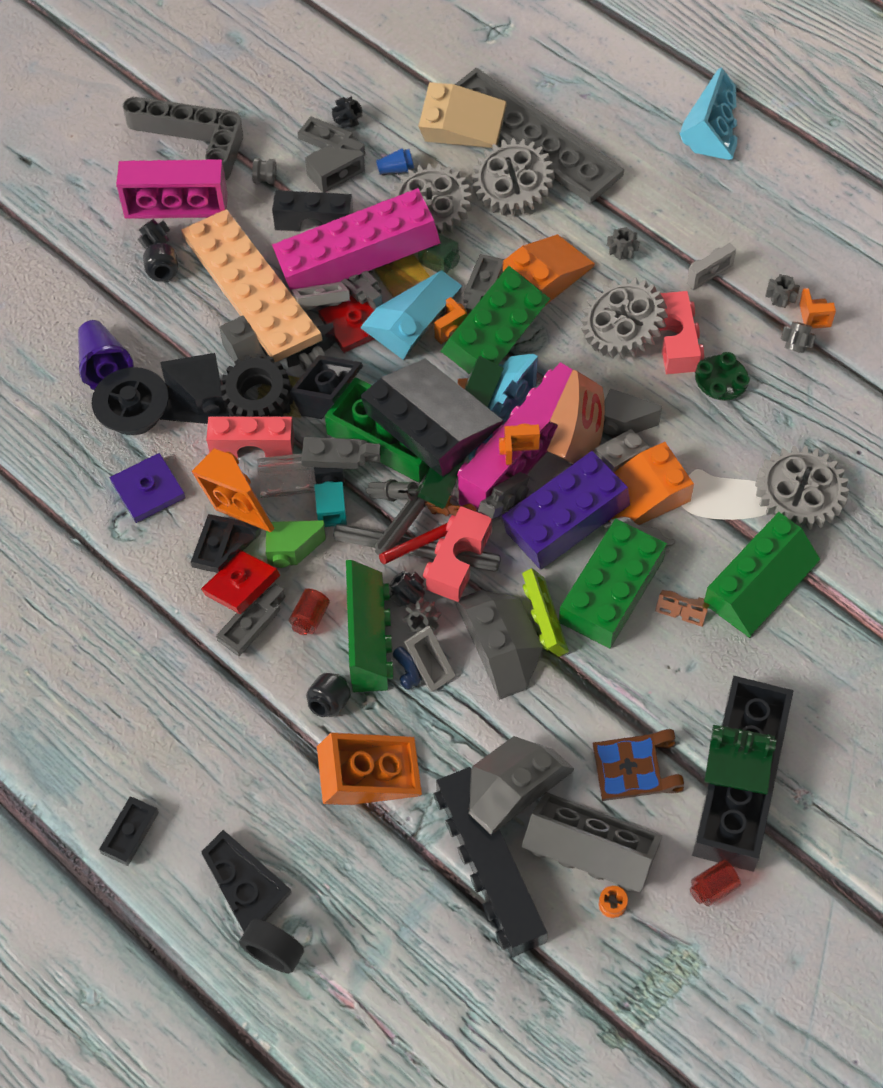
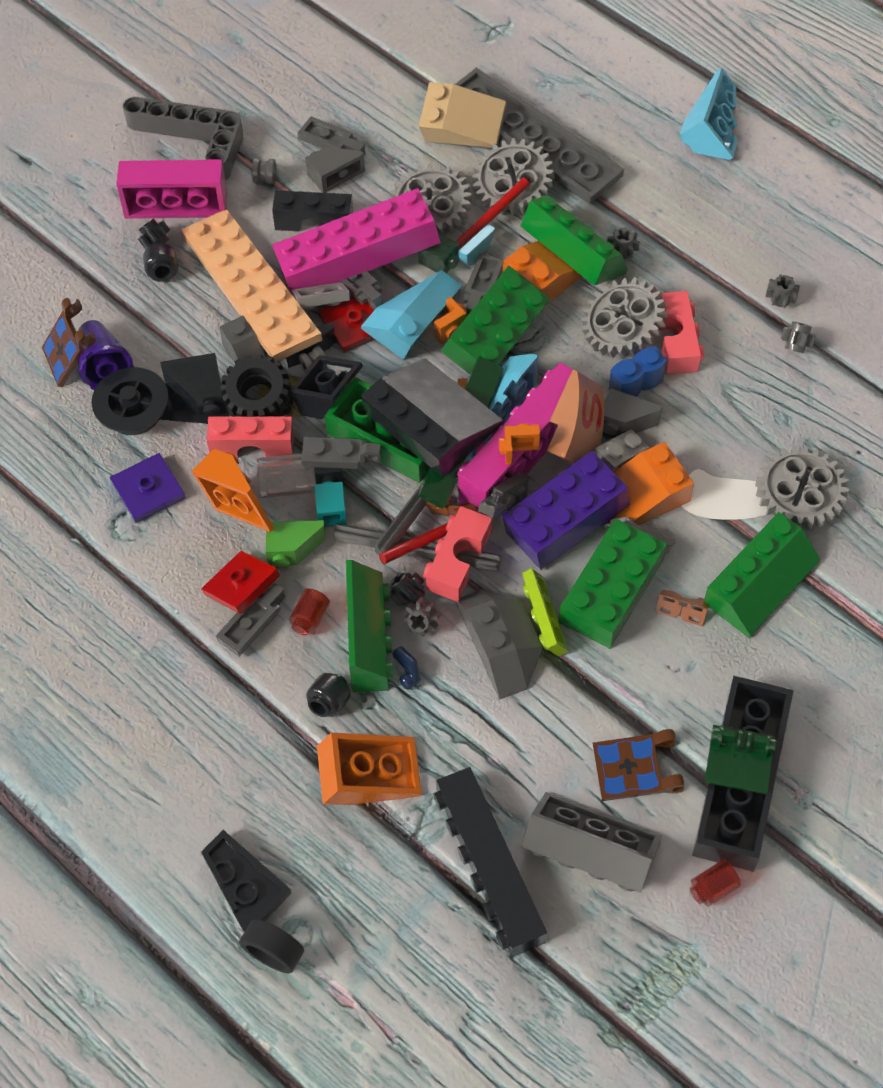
(64, 344): none -> reddish brown flag
(128, 831): black plate -> none
(221, 541): black wing -> none
(347, 112): black gear -> none
(392, 490): dark grey axle -> none
(396, 162): blue cone -> none
(401, 274): clear yellow piece -> none
(429, 659): light grey slope -> none
(477, 245): none -> medium azure tile
(493, 212): none -> red bar
(513, 780): dark grey wedge -> none
(572, 241): none -> green slope
(605, 907): orange bush -> none
(638, 373): none -> blue brick
(711, 266): light grey plate -> none
(722, 376): dark green dish -> none
(816, 311): orange panel -> none

